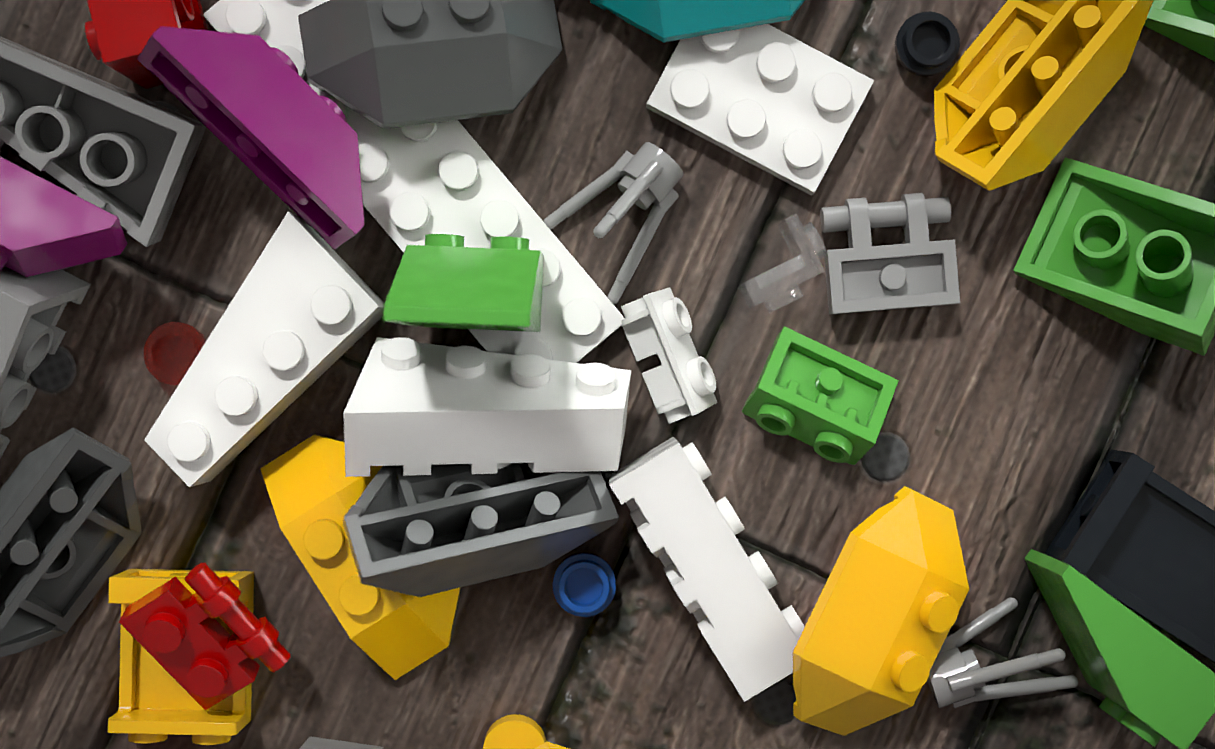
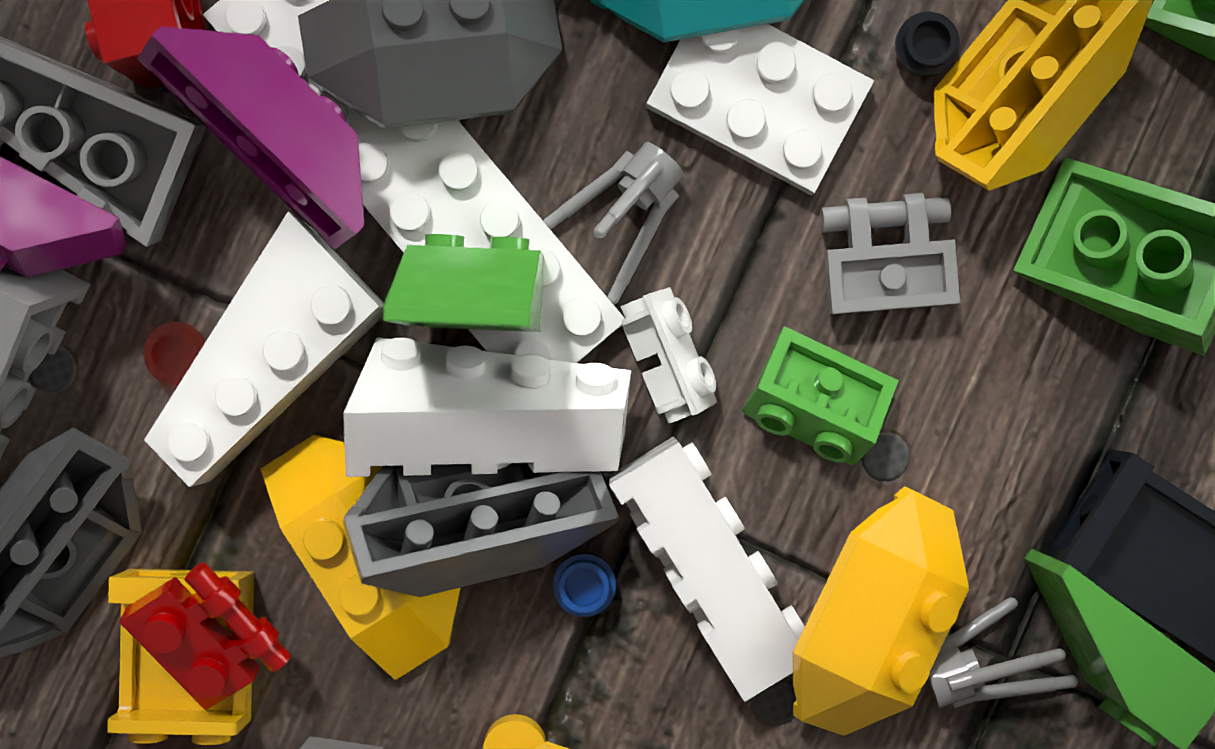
(780, 284): clear bracket -> none

